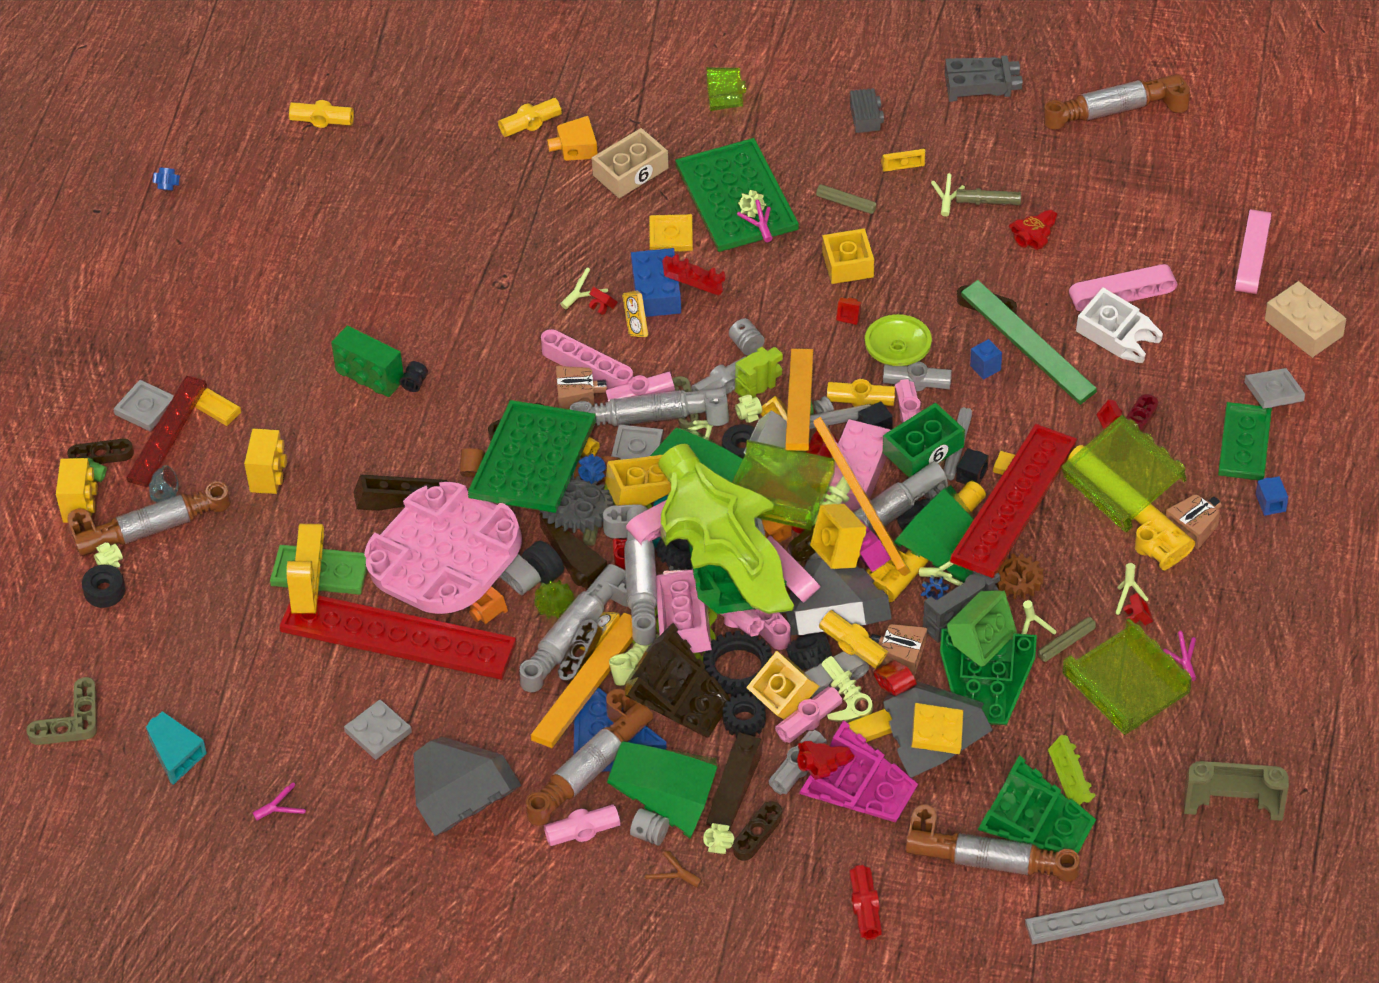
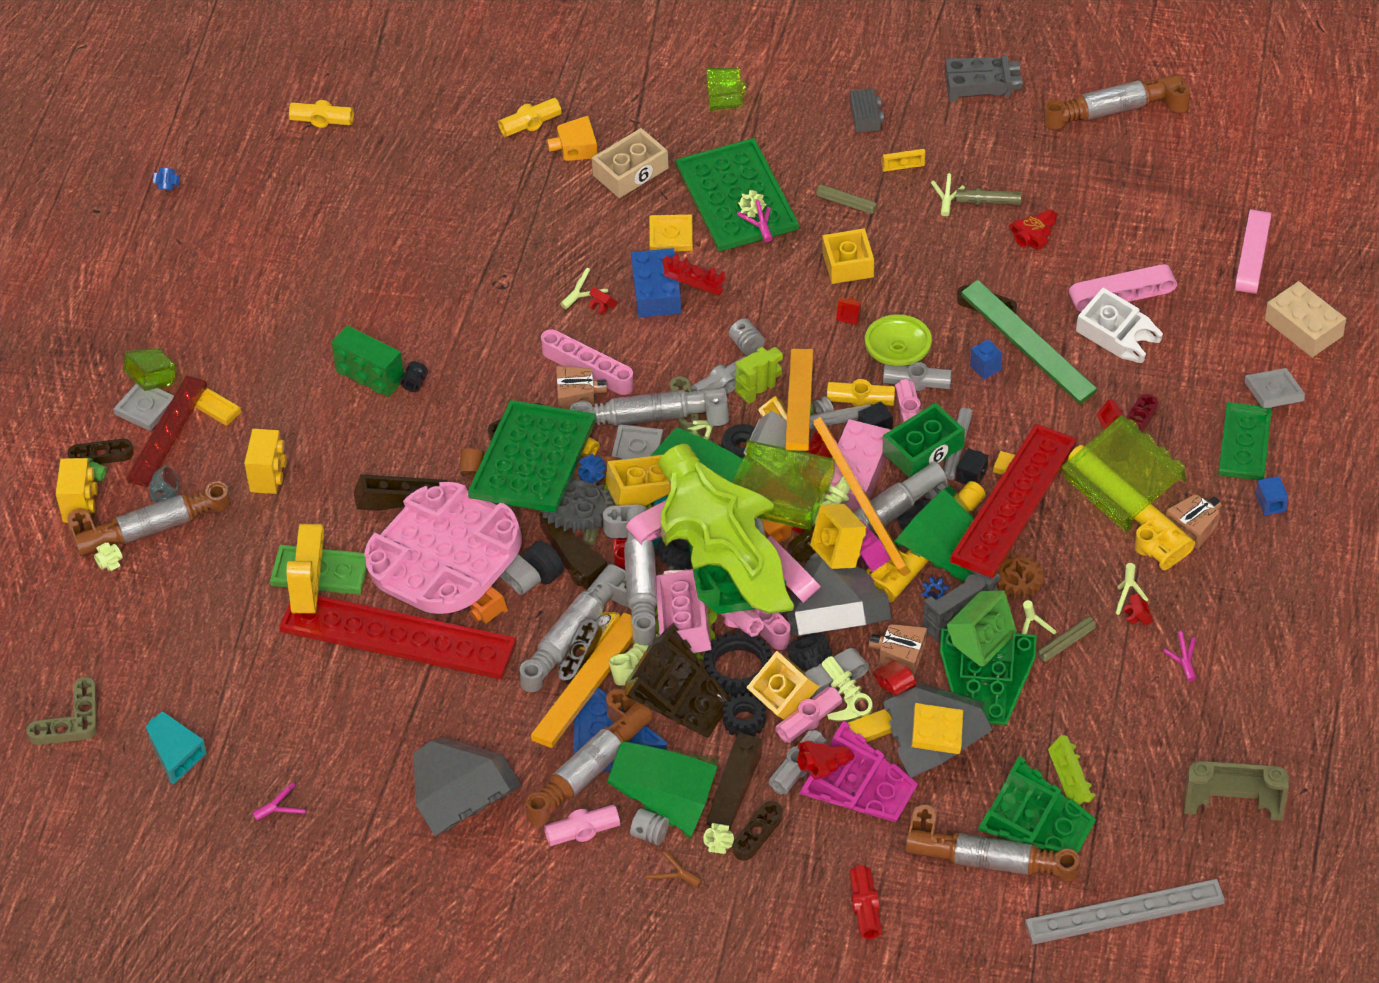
(108, 596): black tyre -> none
(149, 368): none -> clear neon green torso
(377, 729): light grey plate -> none
(553, 598): clear neon green gear -> none
(635, 314): slope -> none
(641, 385): bright pink piece -> none
(748, 408): yellowish green gear -> none
(853, 639): yellow piece -> none
(938, 572): yellowish green plant -> none
(1128, 678): clear neon green panel -> none

